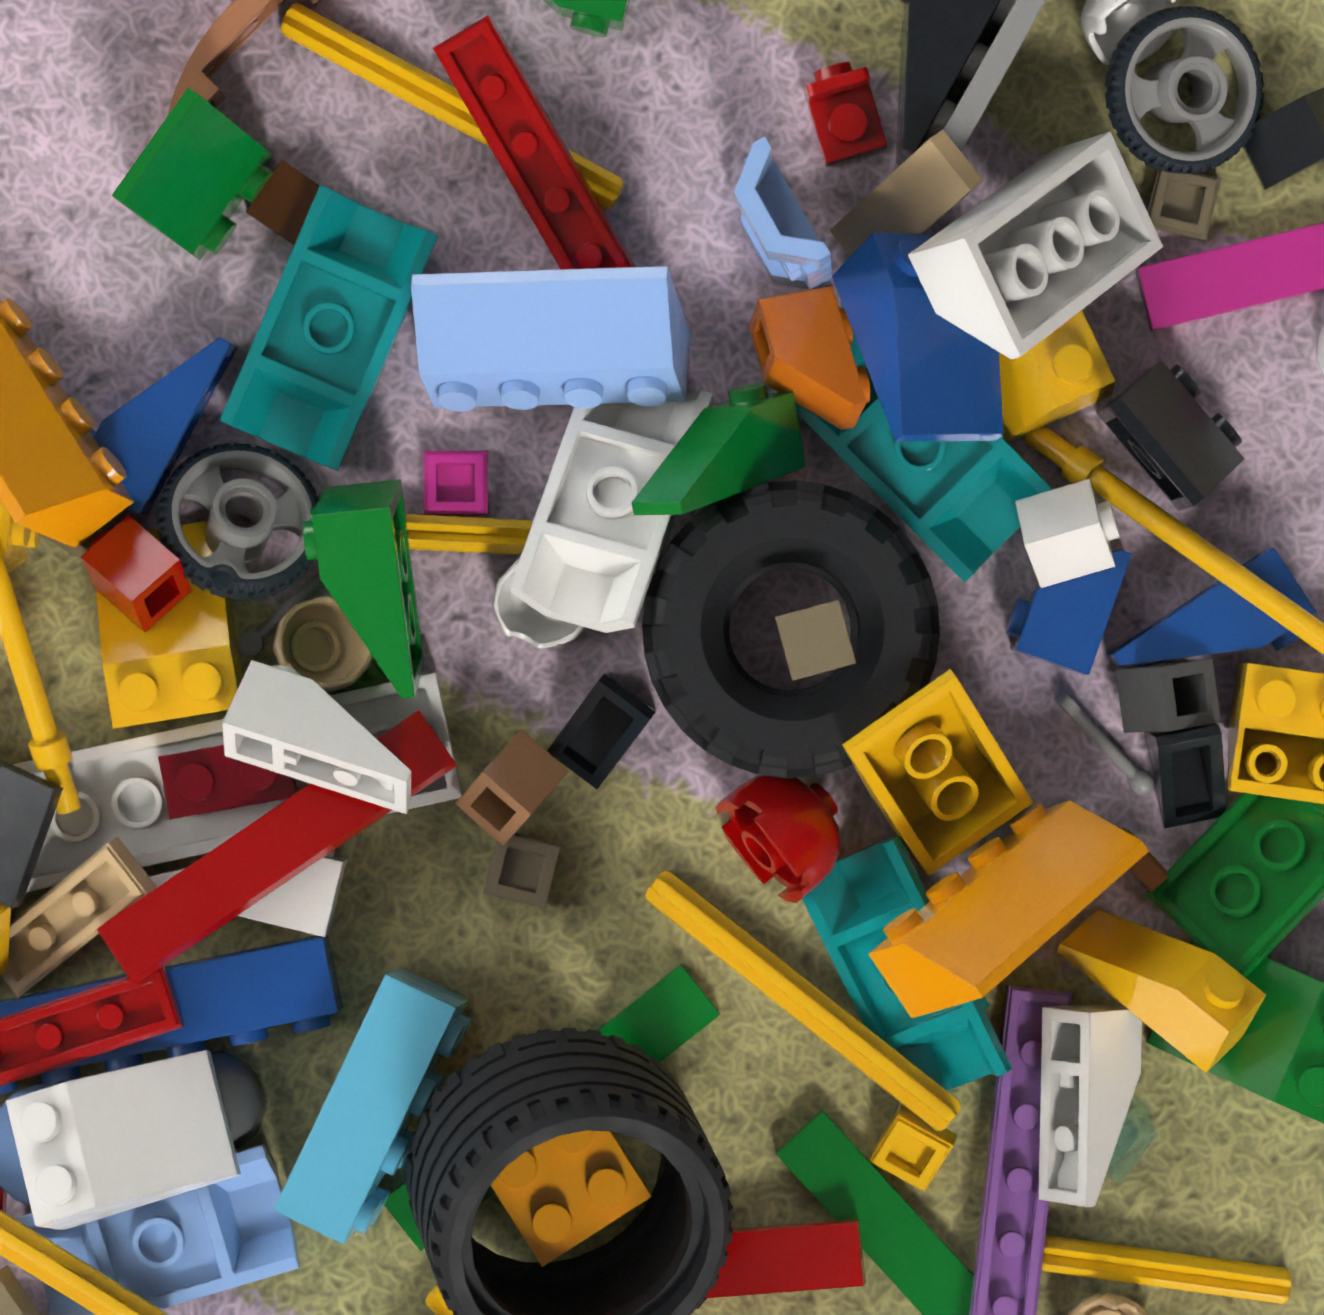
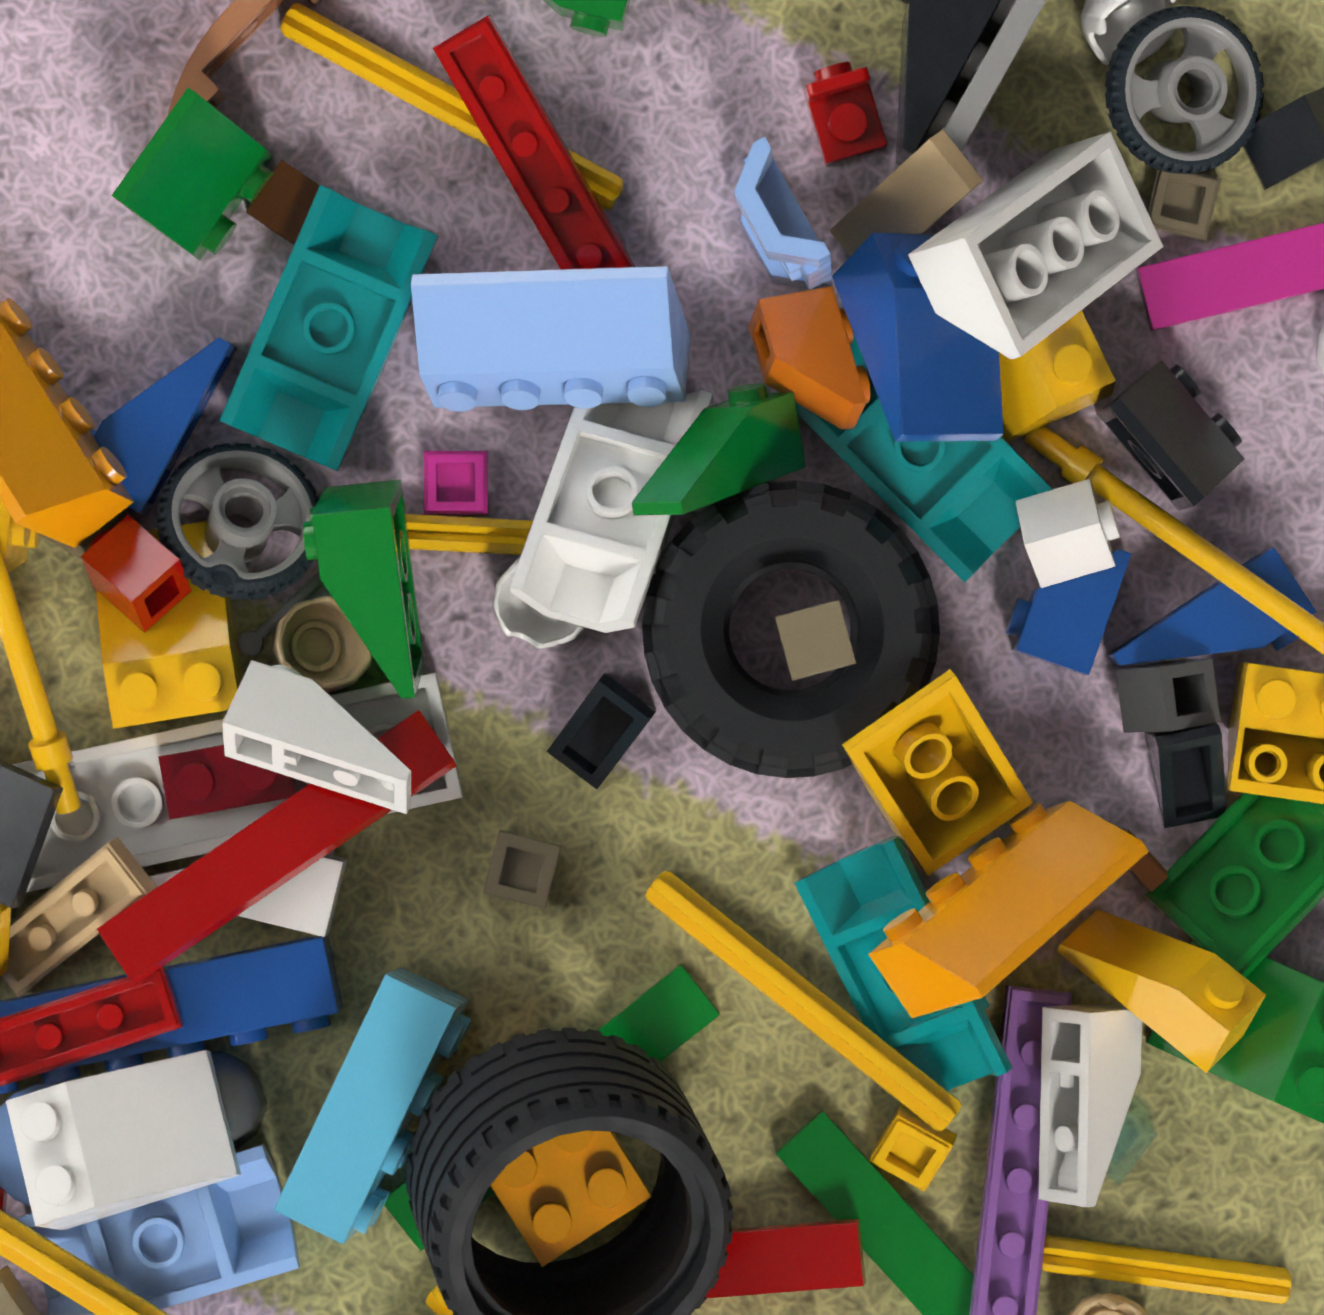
(512, 787): medium nougat brick -> none
(783, 832): red cylinder -> none
(1140, 781): light grey hinge -> none

